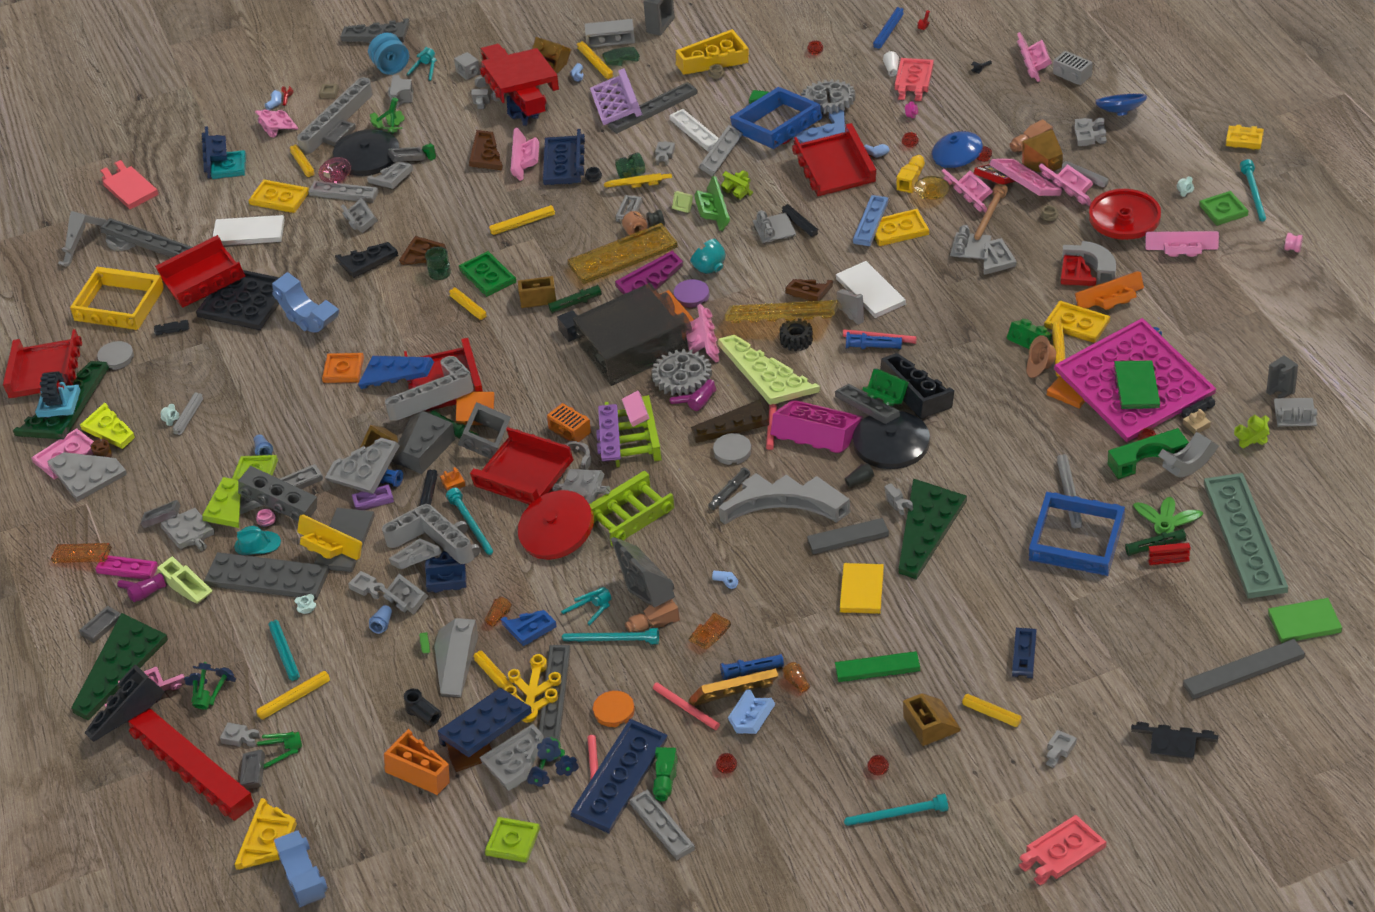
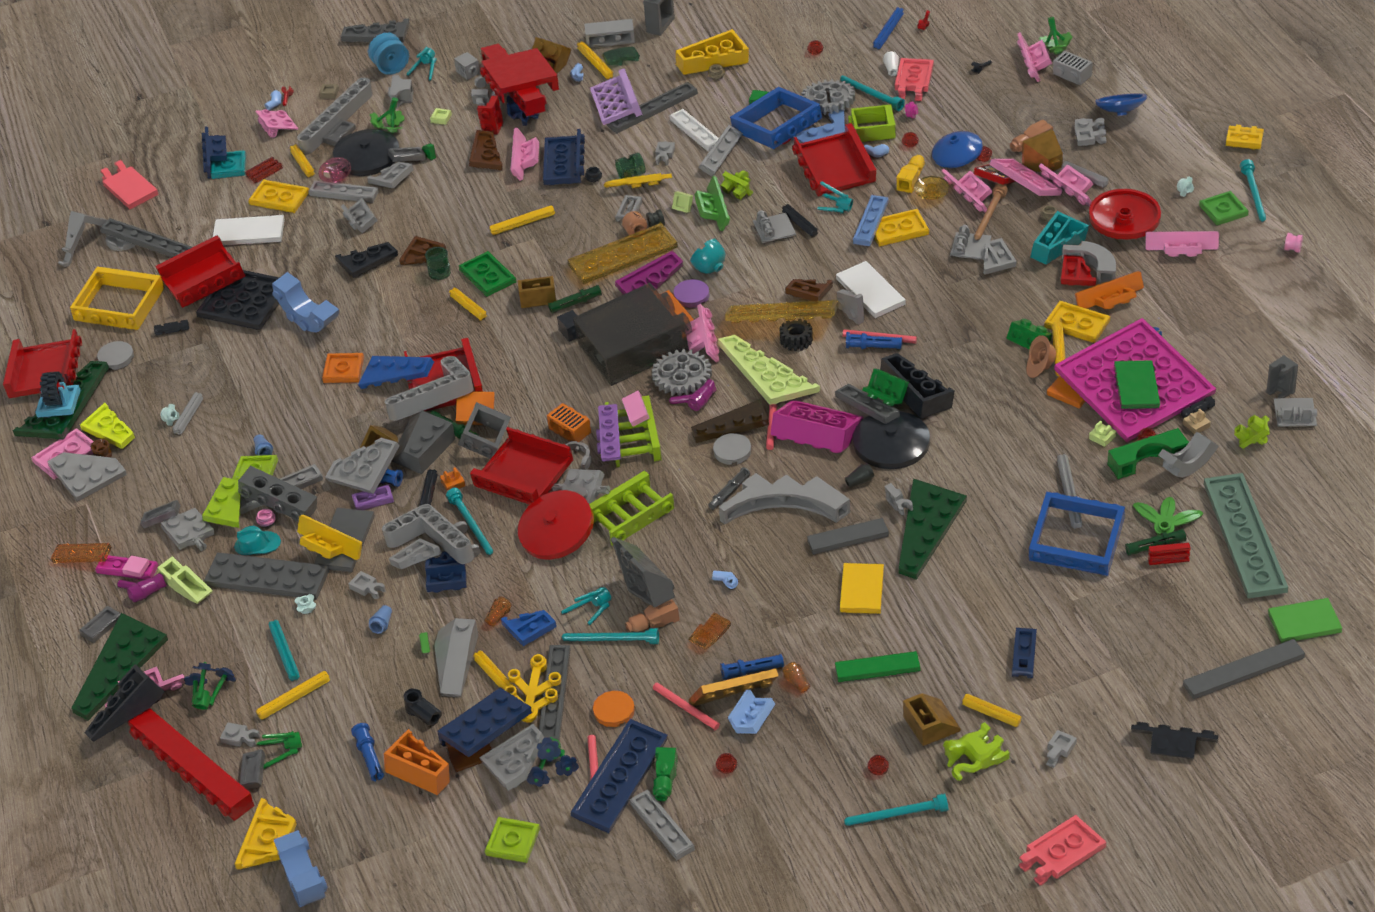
(135, 566): none -> bright pink tile
(263, 170): none -> clear red tile
(365, 744): none -> blue pin
(405, 594): light grey bracket -> none
(440, 116): none -> yellowish green tile
(491, 116): none -> red bracket
(843, 203): none -> teal plant
(870, 115): none -> lime window
(896, 102): none -> teal piece
(975, 747): none -> lime animal
(1057, 45): none -> plant
(1058, 232): none -> teal wedge
(1102, 434): none -> yellowish green tile

